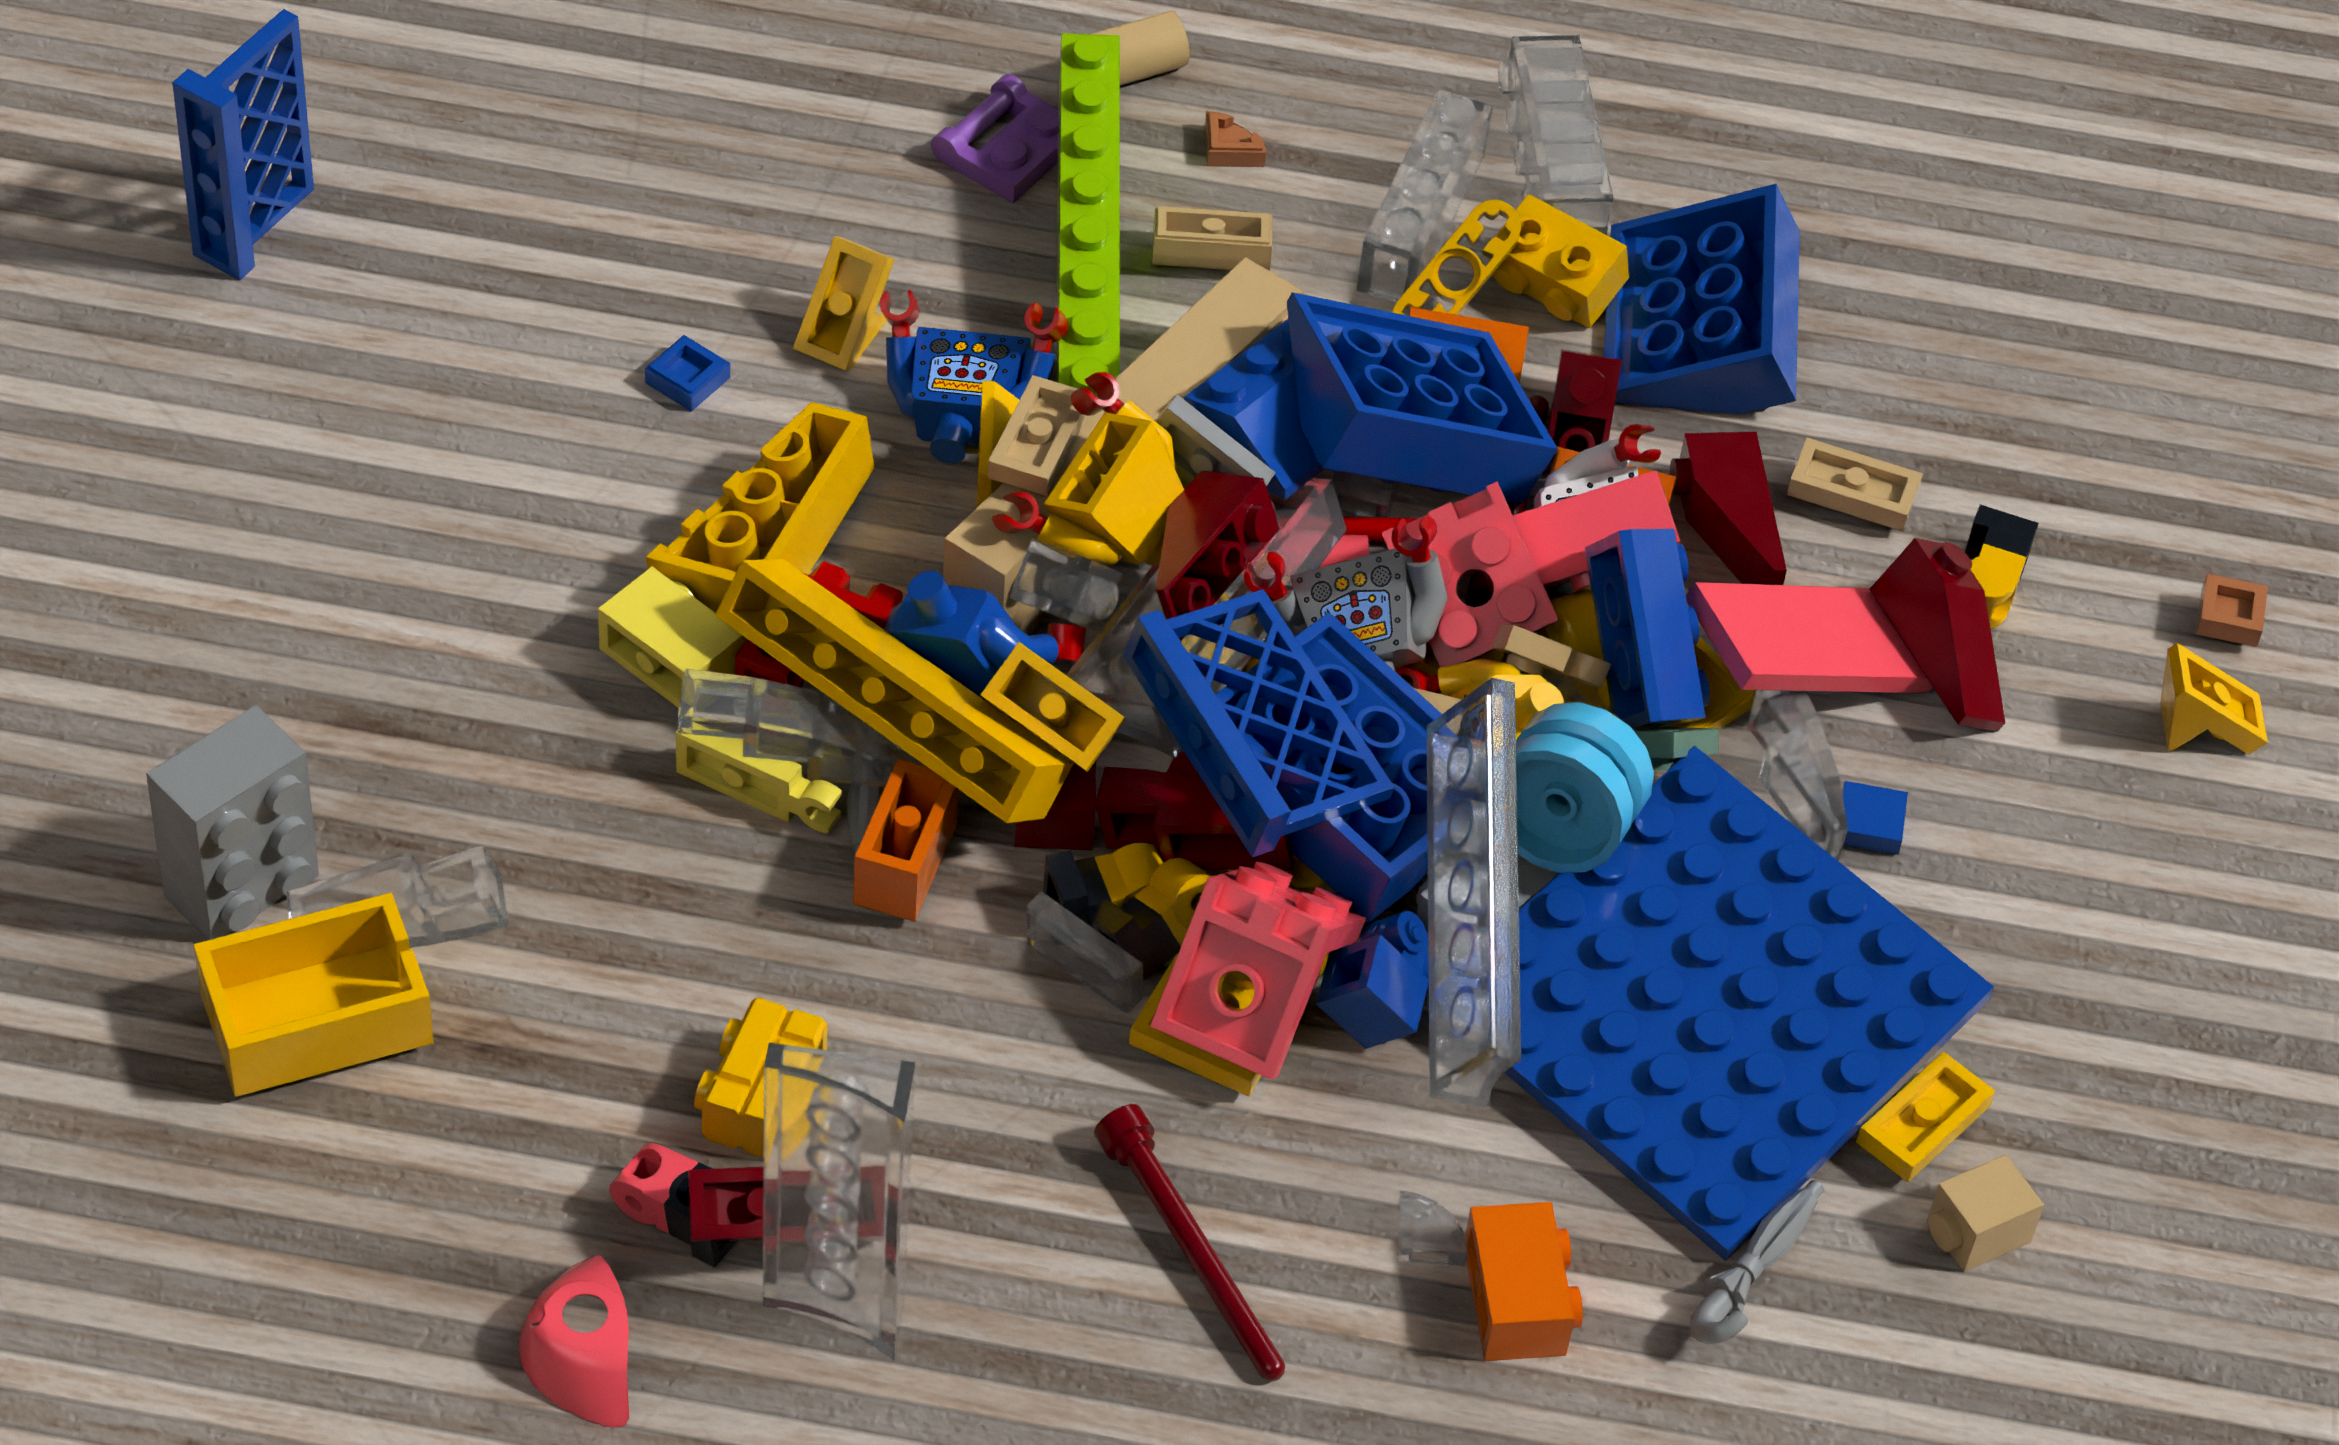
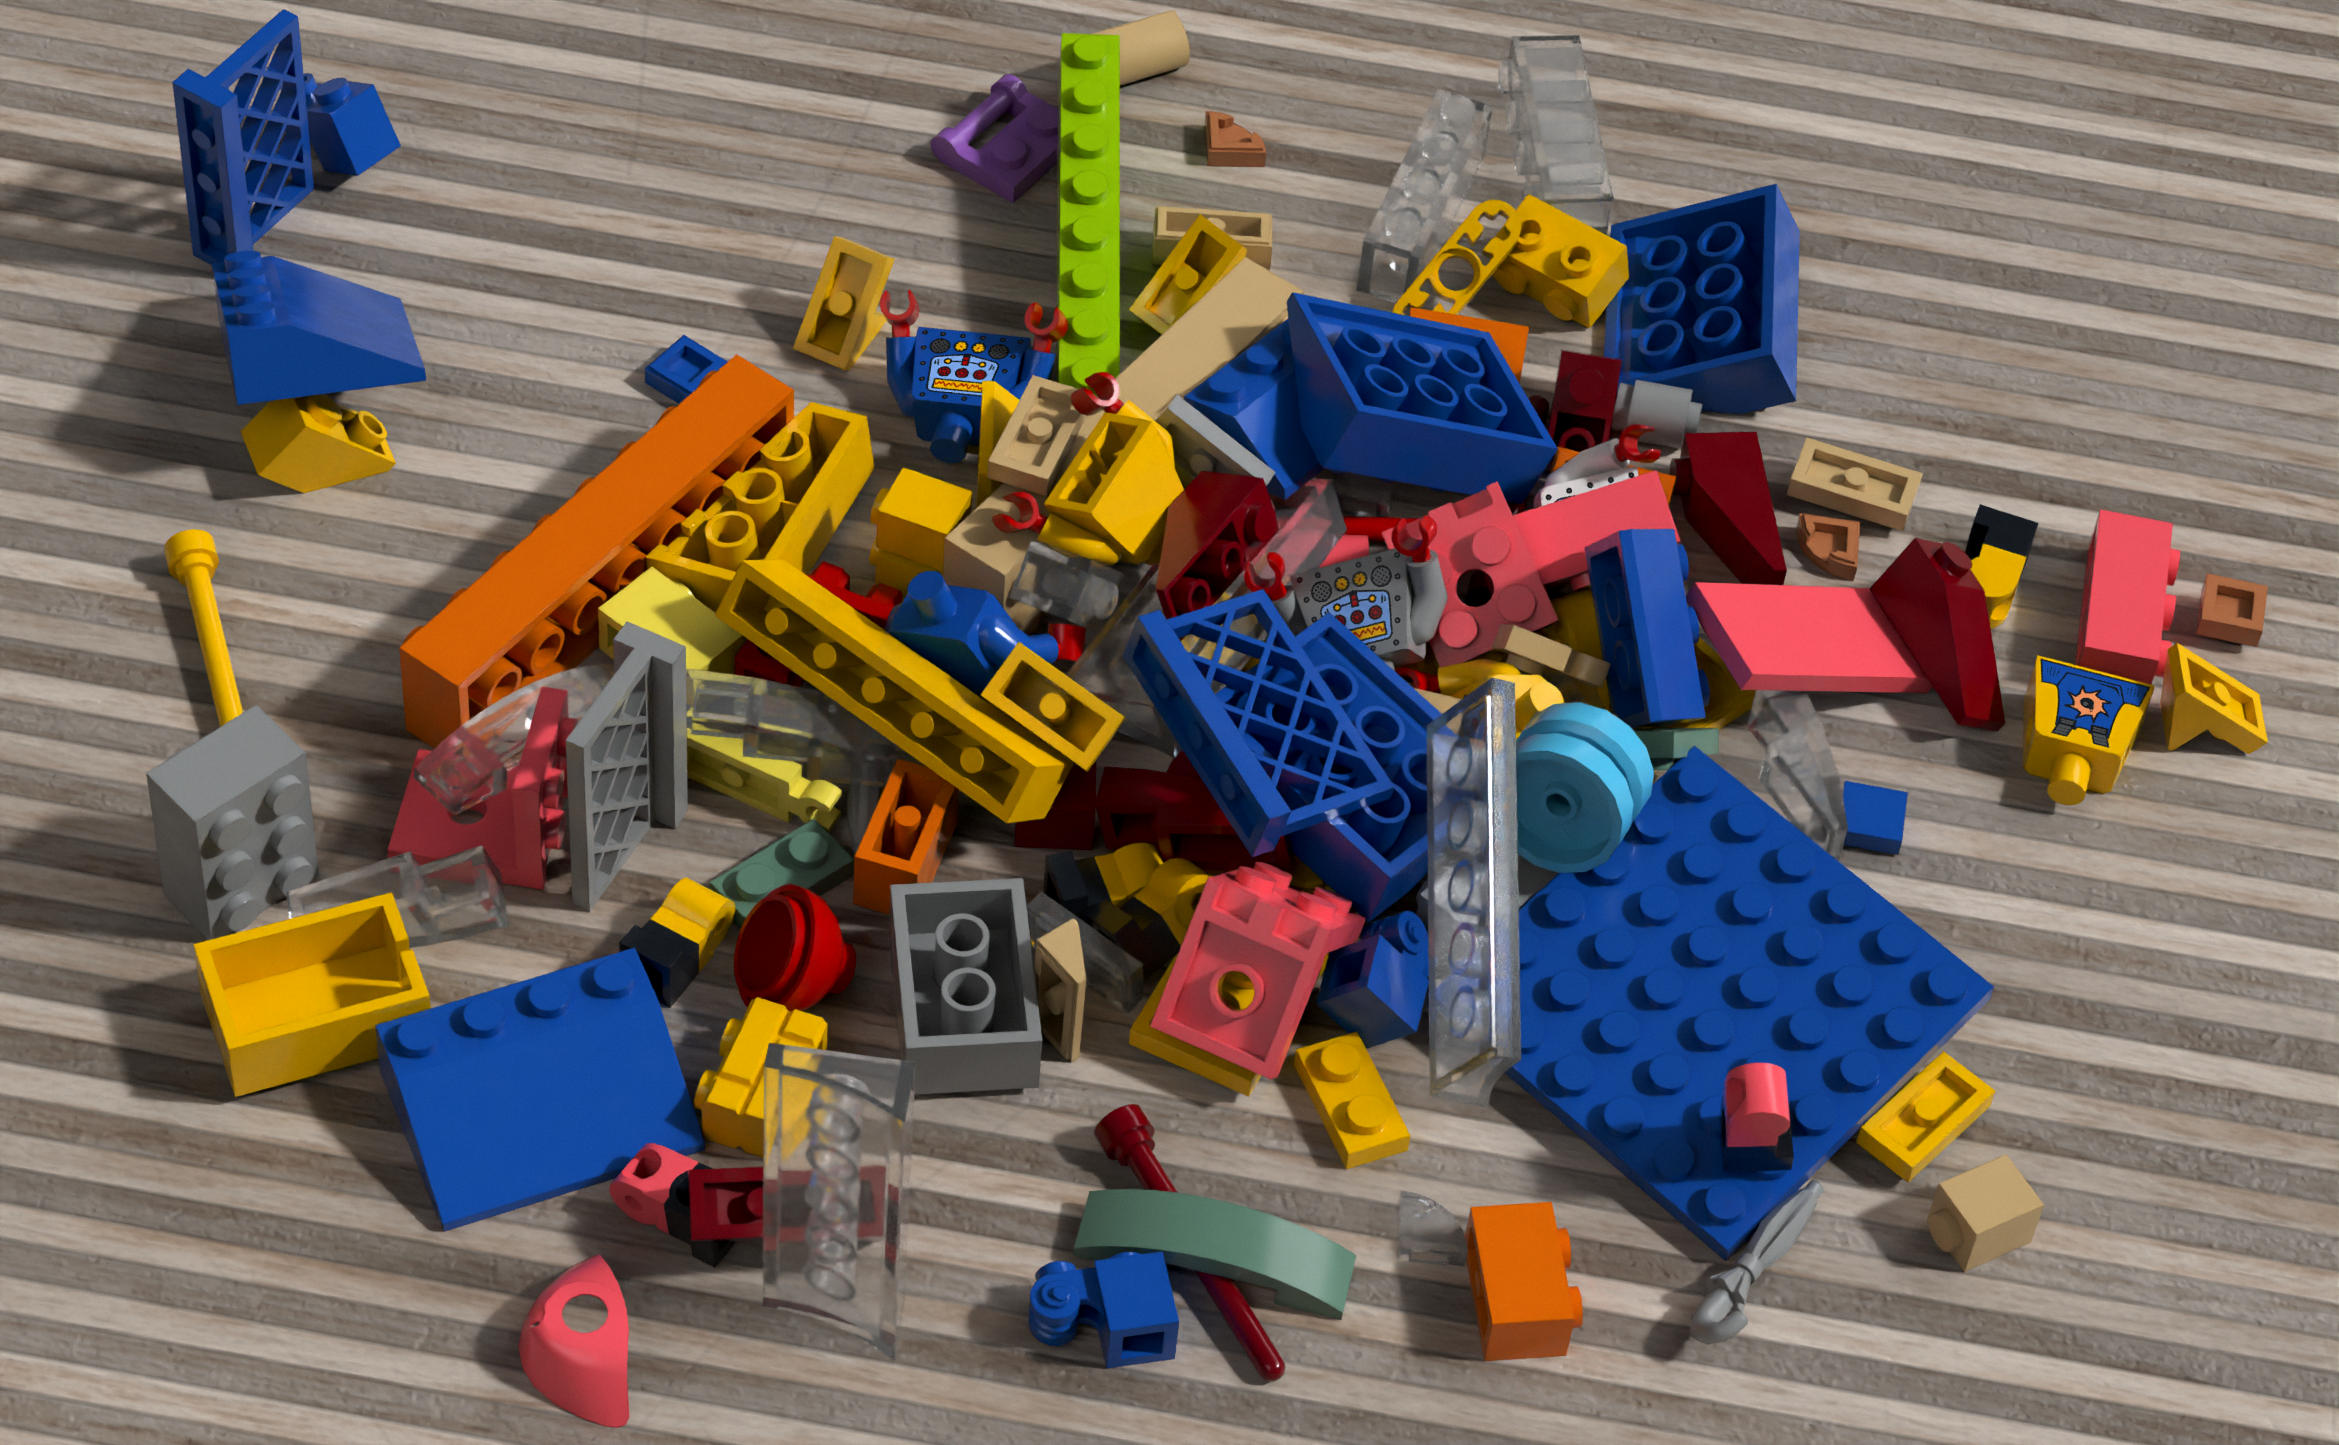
(193, 561): none -> yellow piece
(308, 331): none -> blue slope
(316, 443): none -> yellow slope
(347, 125): none -> blue brick
(477, 756): none -> clear slope
(518, 822): none -> coral bracket
(536, 1087): none -> blue slope
(543, 597): none -> orange brick
(627, 760): none -> light grey fence
(681, 936): none -> leg
(792, 950): none -> red piece
(801, 858): none -> sand green plate
(913, 525): none -> yellow piece
(965, 985): none -> light grey brick
(1061, 987): none -> tan slope
(1120, 1297): none -> blue brick
(1187, 274): none -> yellow slope
(1221, 1241): none -> sand green slope
(1351, 1100): none -> yellow plate
(1657, 406): none -> light grey brick
(1756, 1119): none -> coral leg
(1830, 543): none -> nougat tile
(2080, 727): none -> yellow torso
(2127, 597): none -> coral brick

